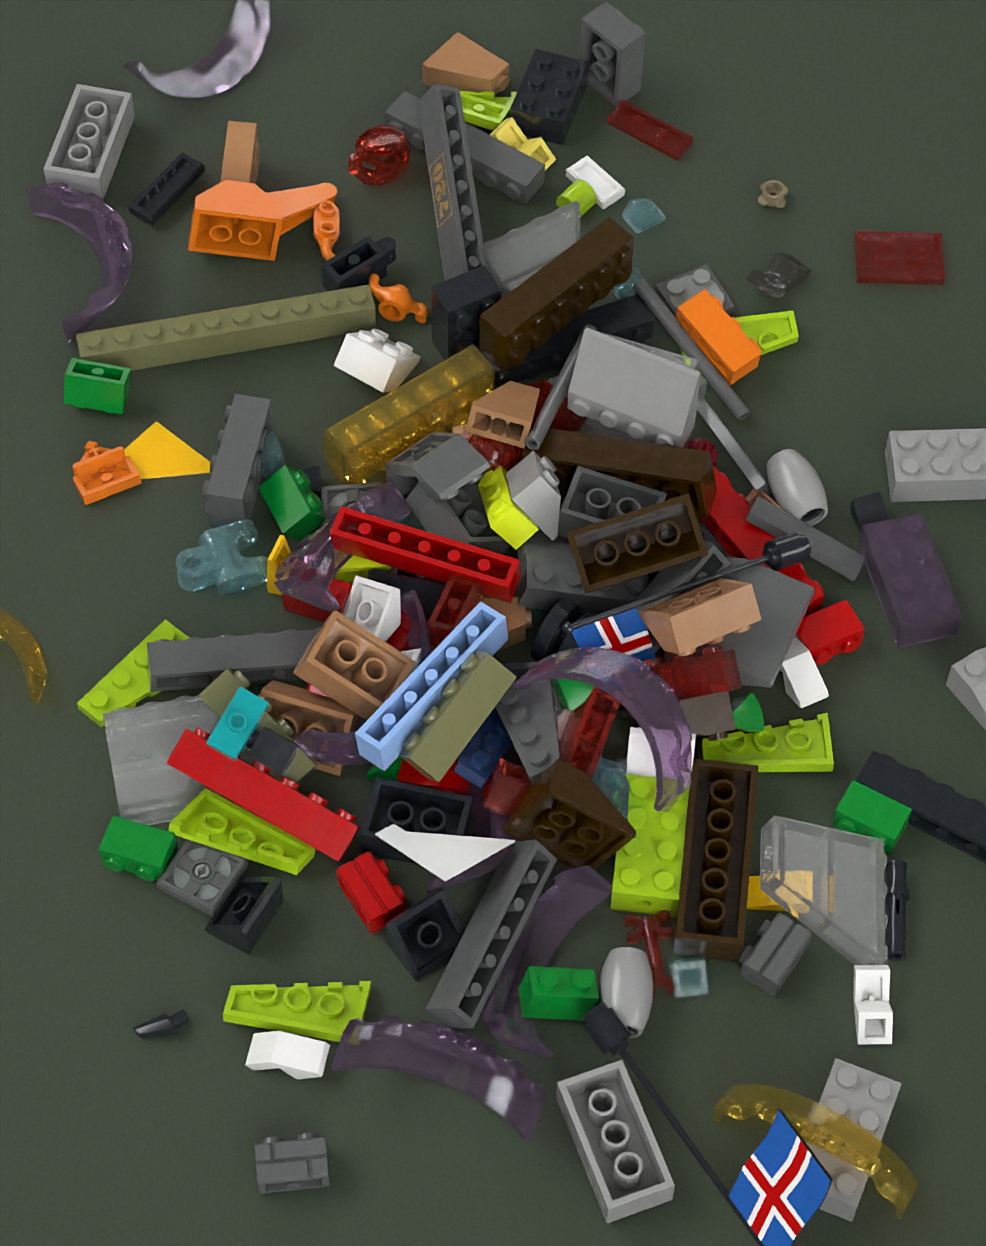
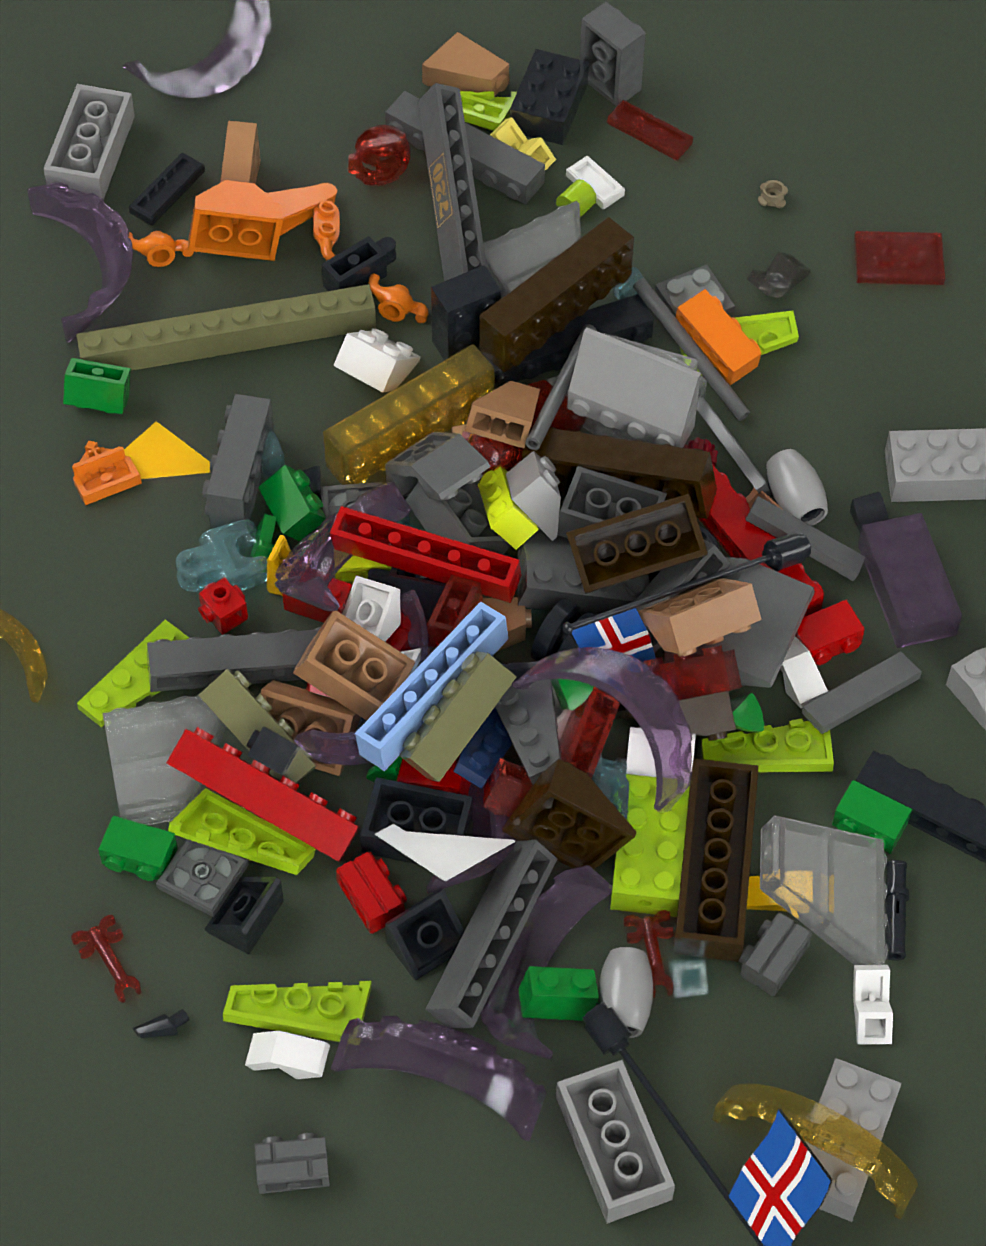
(100, 938): none -> clear red bar
(160, 248): none -> orange piece
(223, 605): none -> red brick
(237, 724): teal brick -> none
(263, 540): none -> green tile
(642, 214): clear light blue slope -> none
(861, 692): none -> dark grey tile

